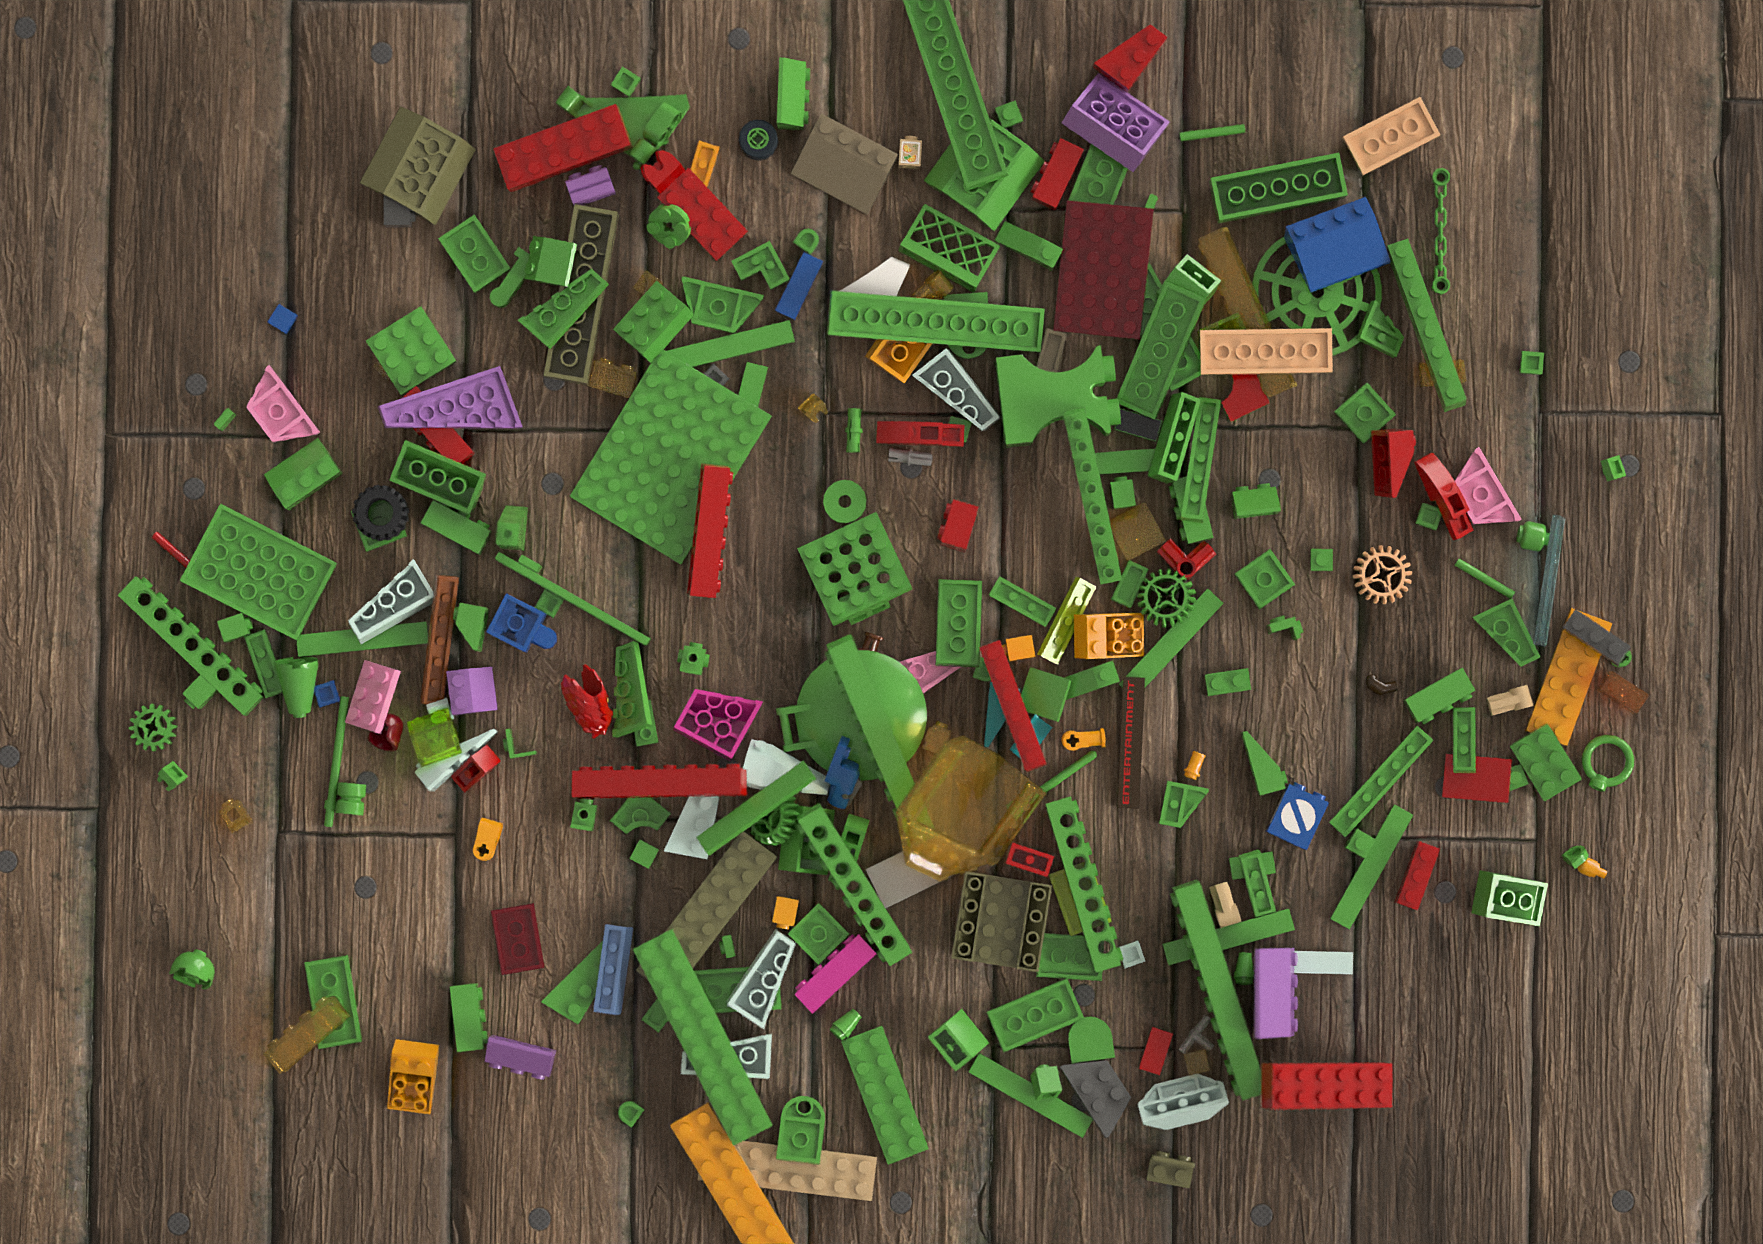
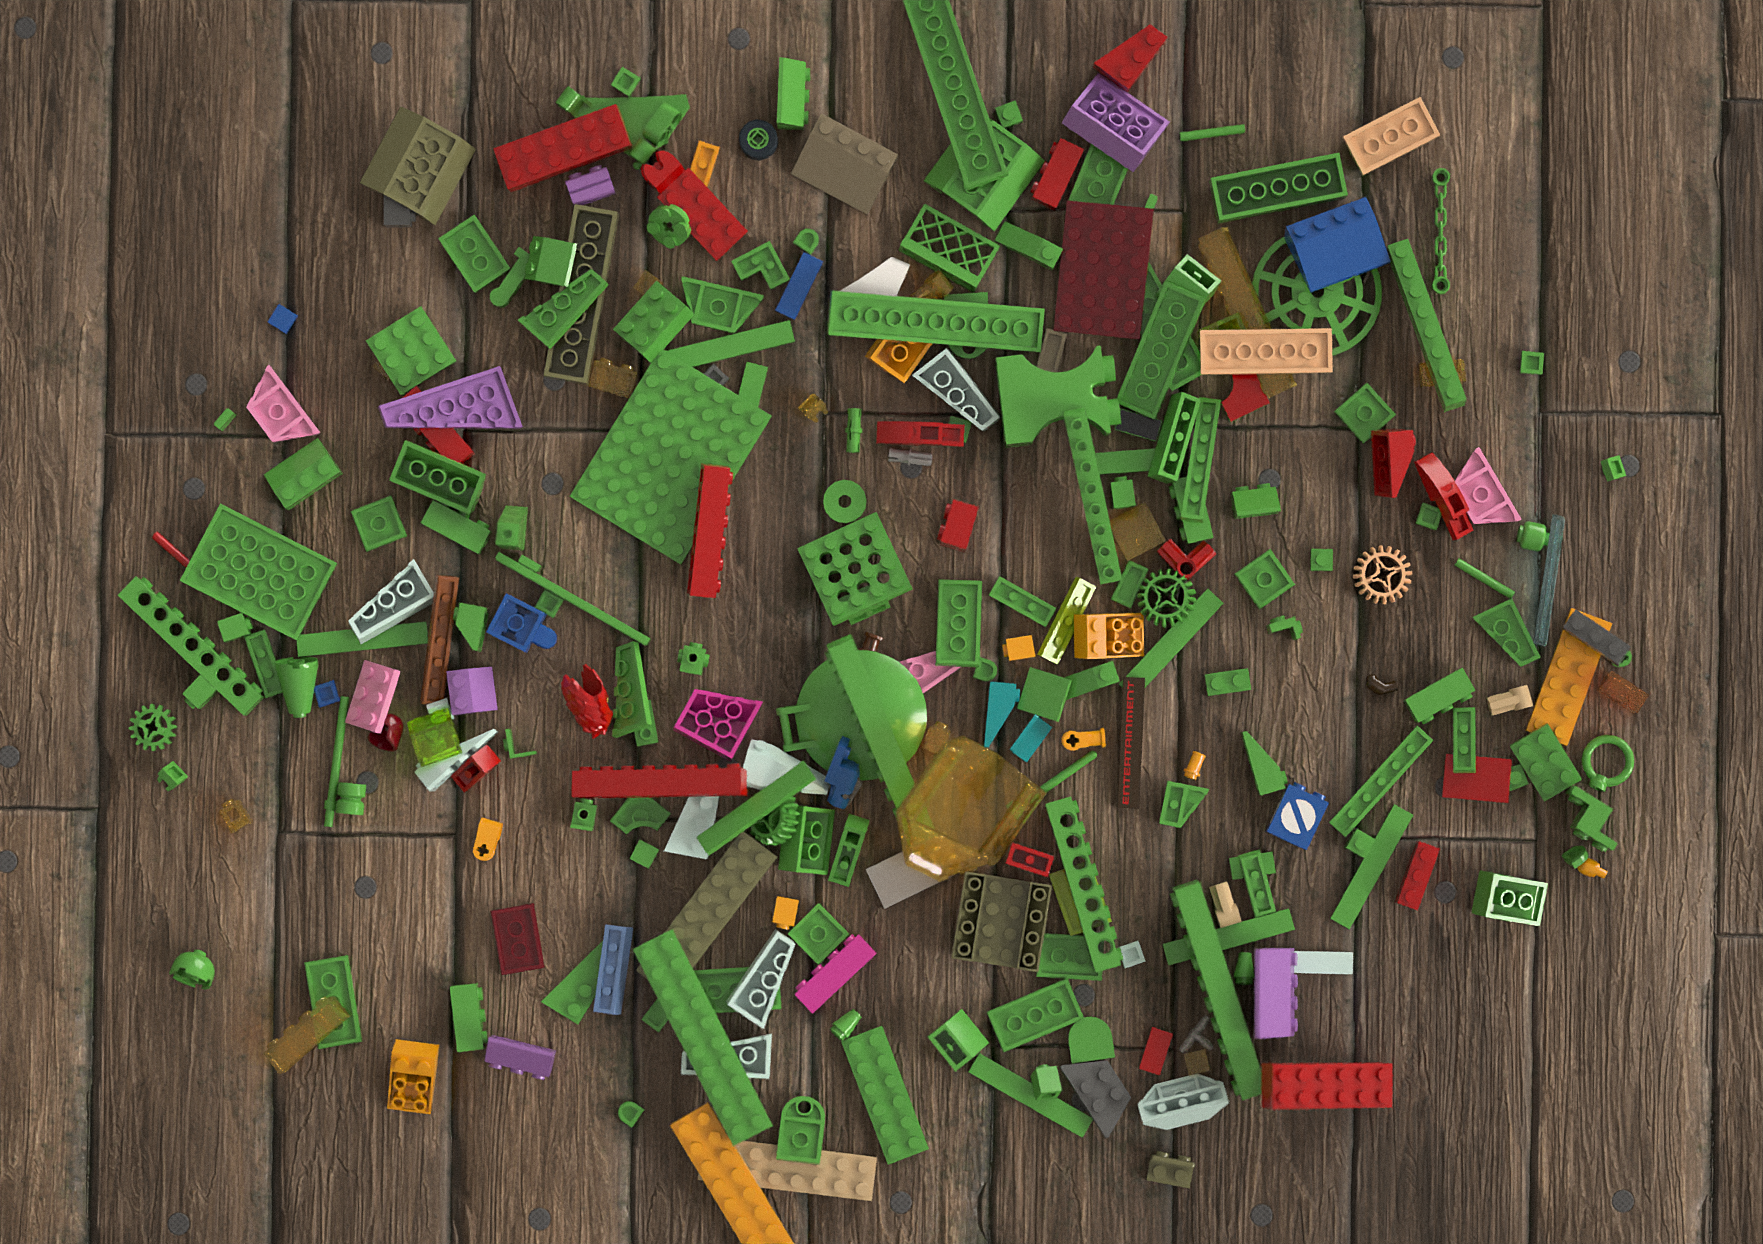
(364, 502): black tyre -> none
(727, 946): bright green plate -> none
(817, 817): bright green brick -> none
(910, 152): tan brick -> none
(1013, 706): red brick -> none
(1380, 332): bright green wing -> none
(1590, 819): none -> bright green bracket

